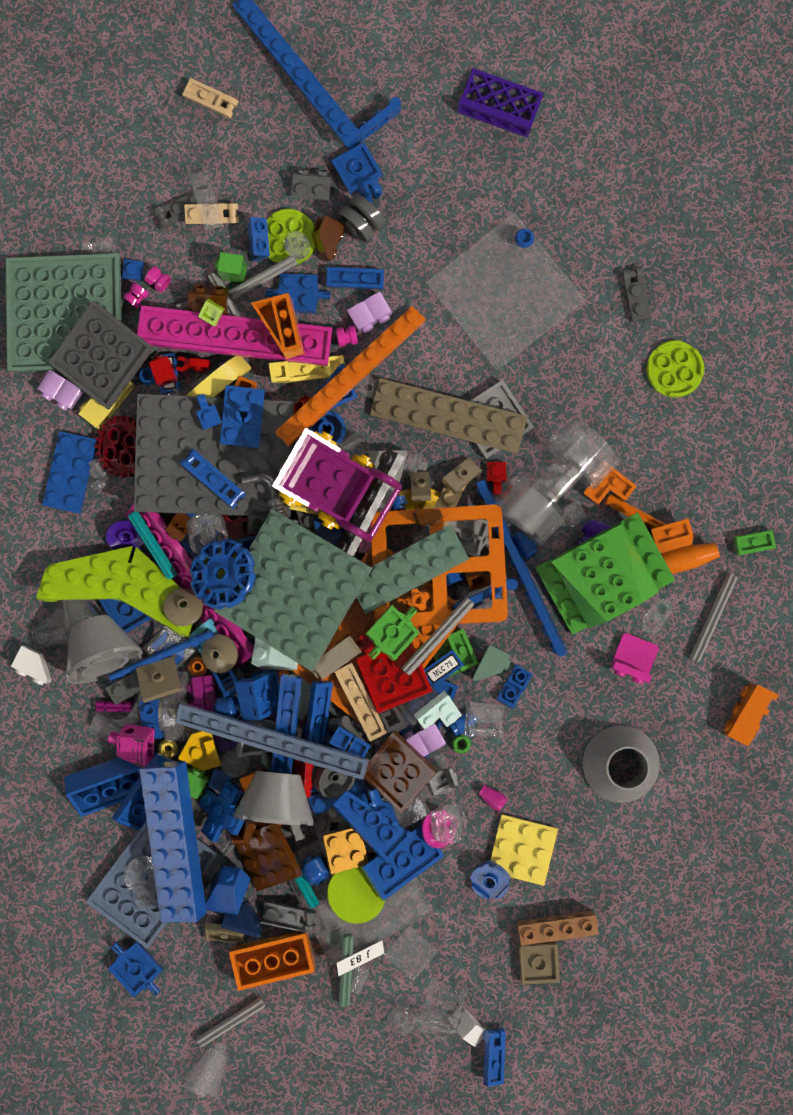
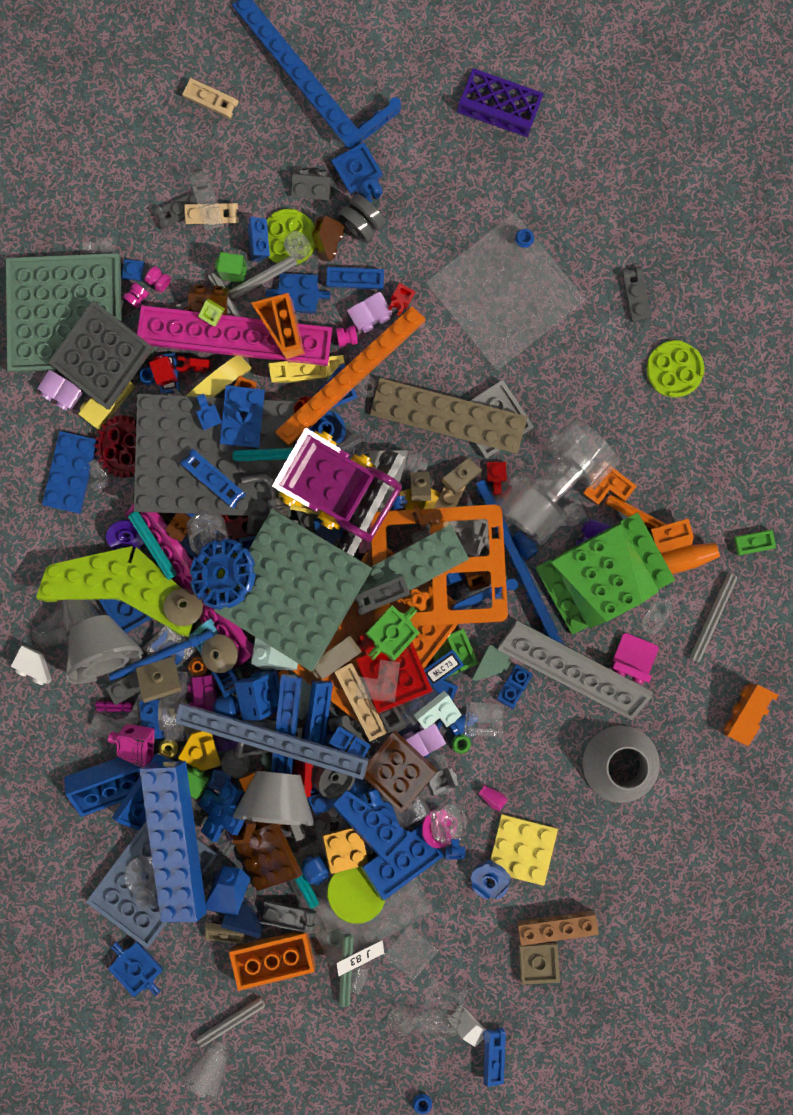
(262, 454): none -> teal axle
(382, 595): none -> dark grey plate
(382, 688): none -> clear plate
(401, 298): none -> red plate
(422, 1109): none -> blue plate
(437, 636): light grey axle -> none
(454, 851): none -> blue plate
(574, 670): none -> light grey plate

